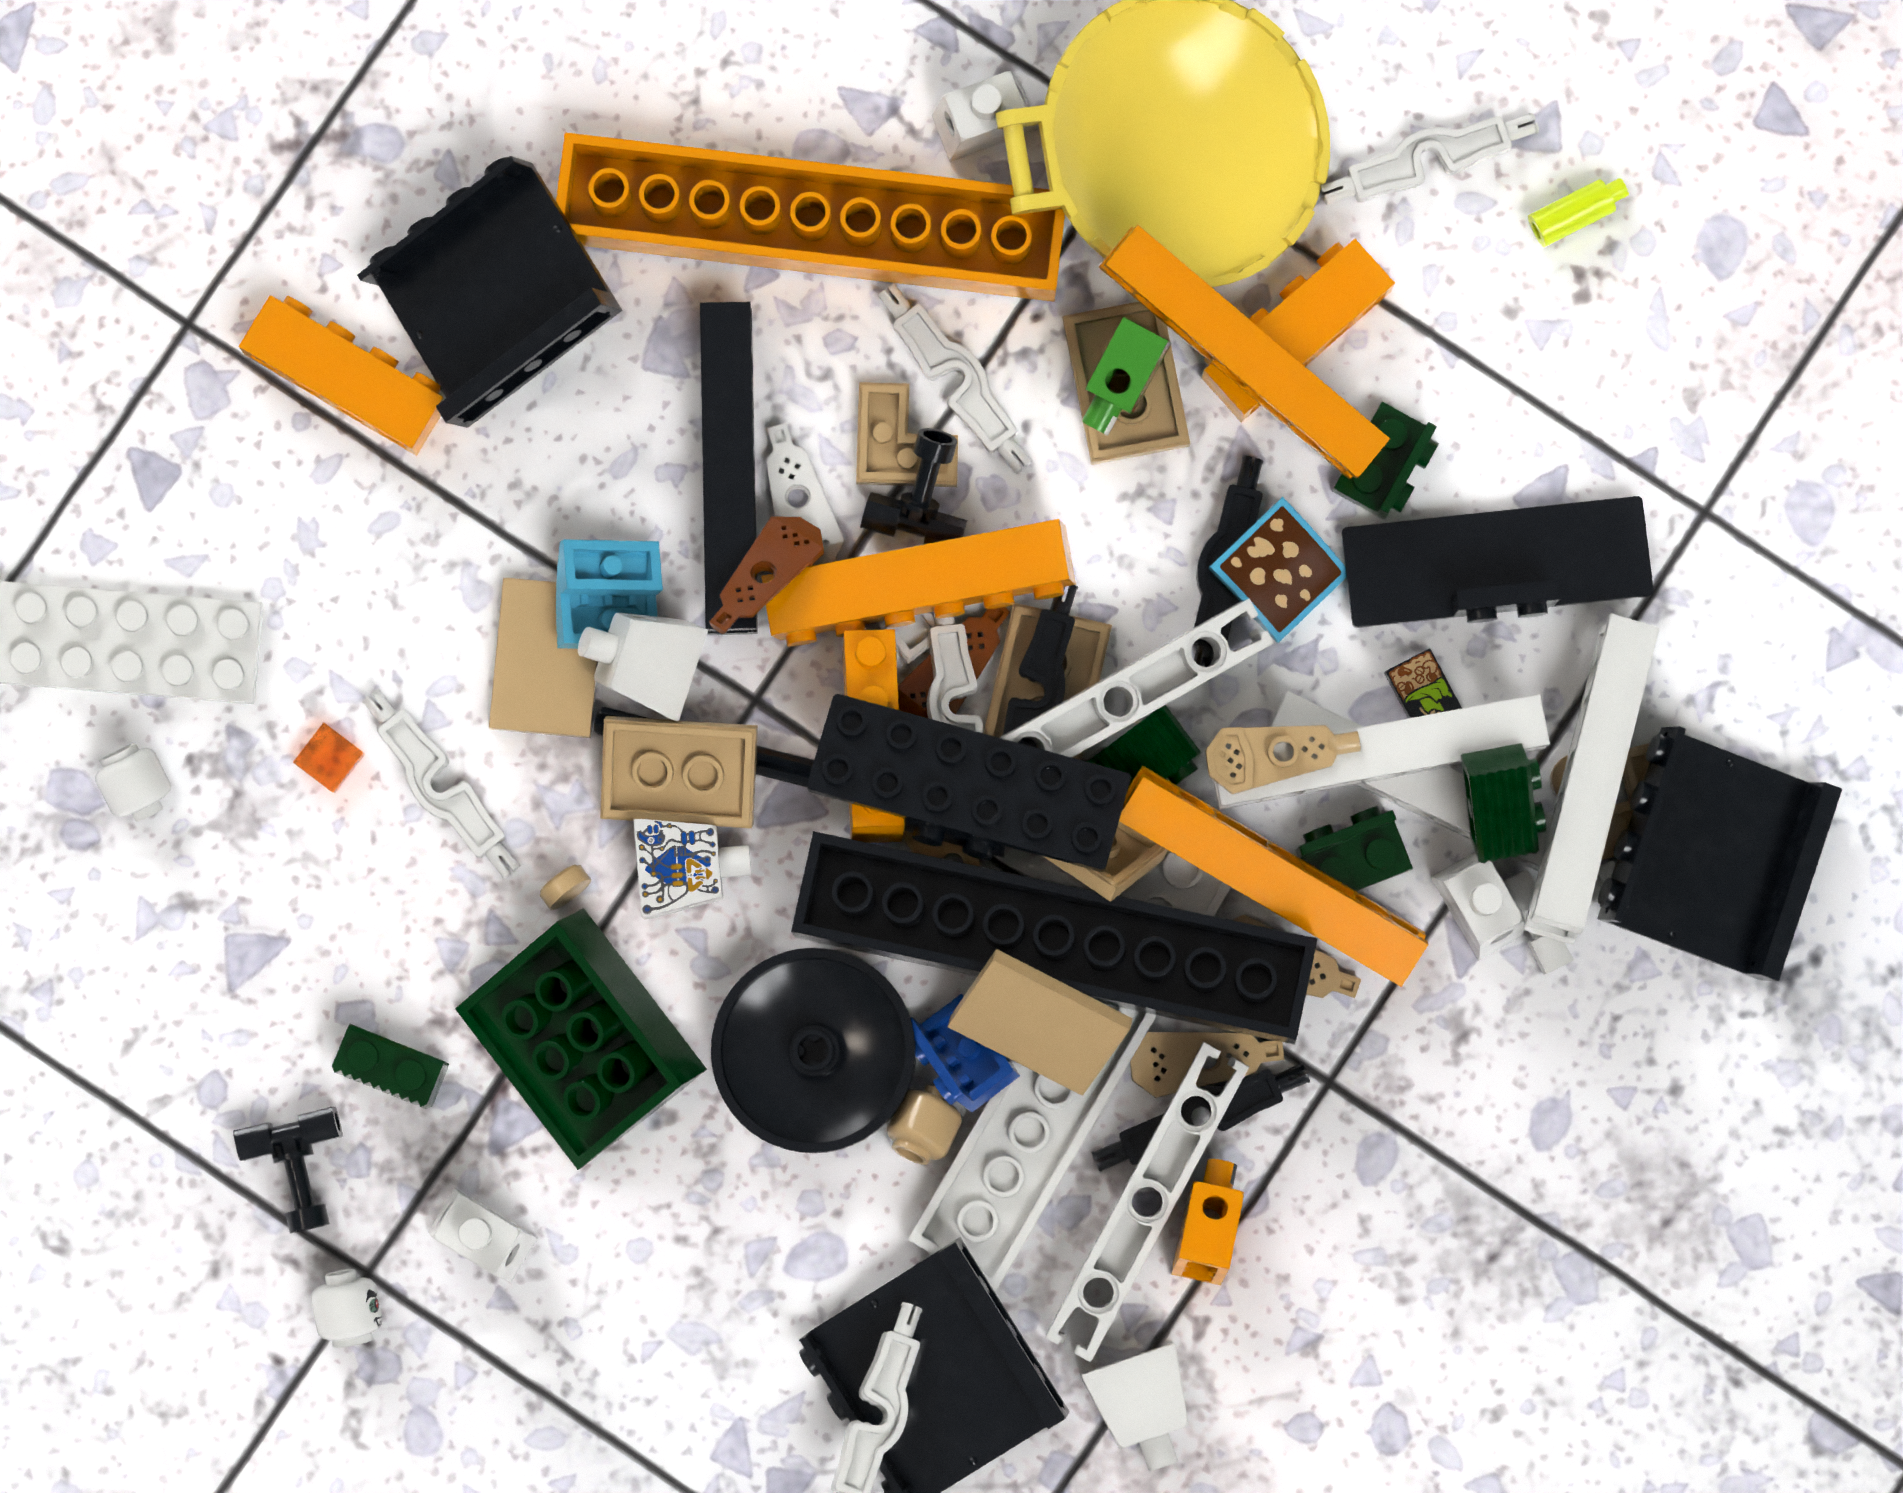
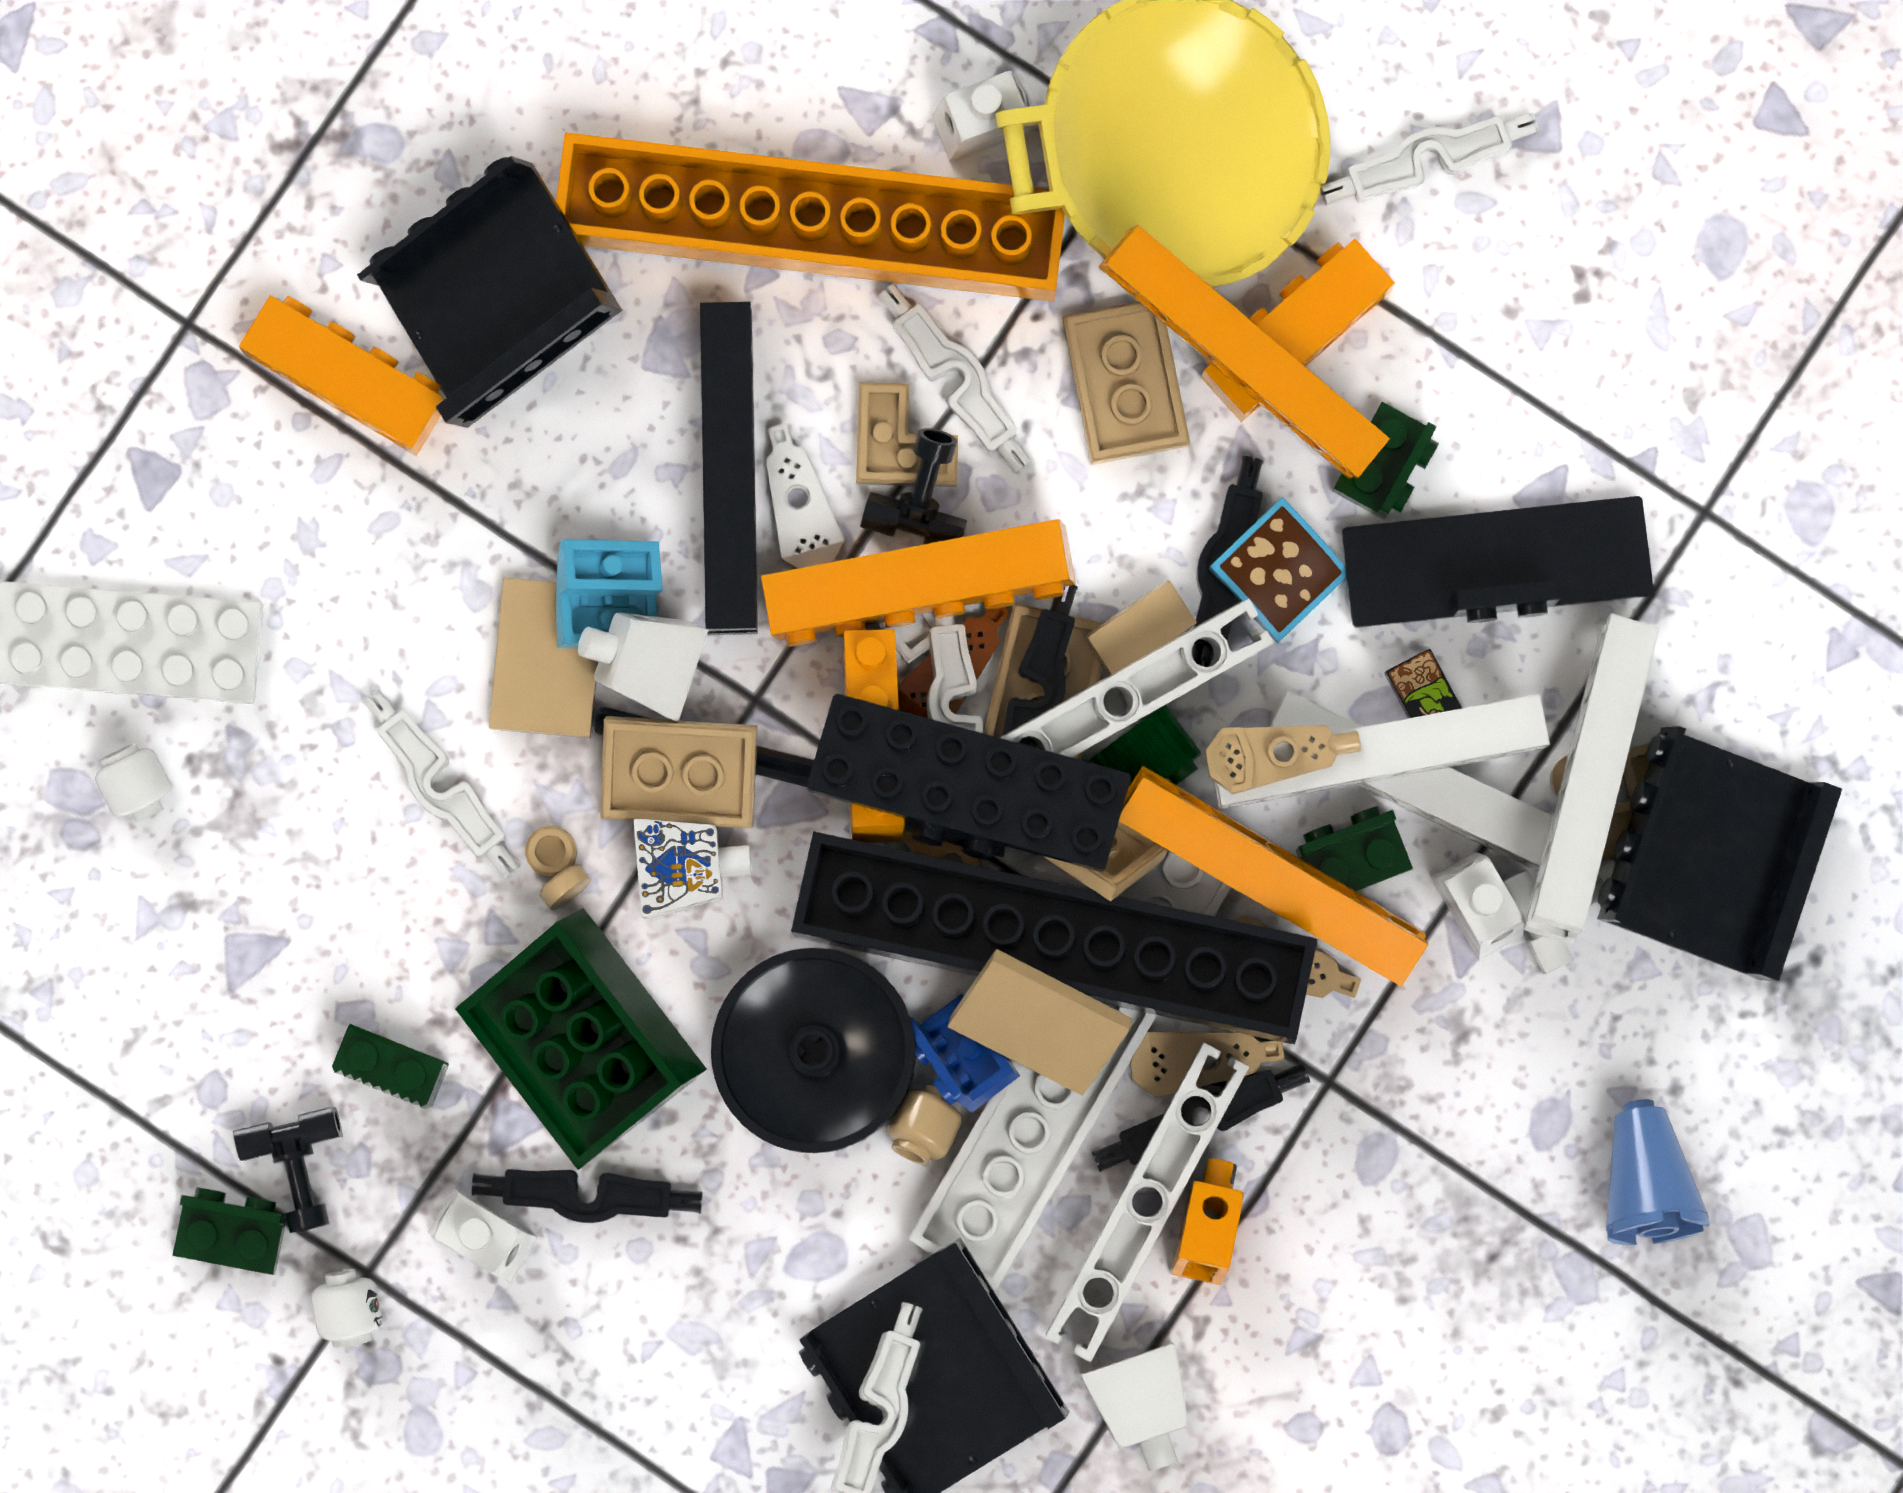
(229, 1233): none -> dark green bracket
(329, 758): clear orange tile -> none
(550, 851): none -> tan tile
(560, 1192): none -> black piece
(773, 555): dark orange piece -> none
(1138, 354): bright green torso -> none
(1140, 629): none -> tan tile
(1502, 803): dark green brick -> none
(1576, 210): neon yellow cylinder -> none
(1650, 1180): none -> medium blue cone

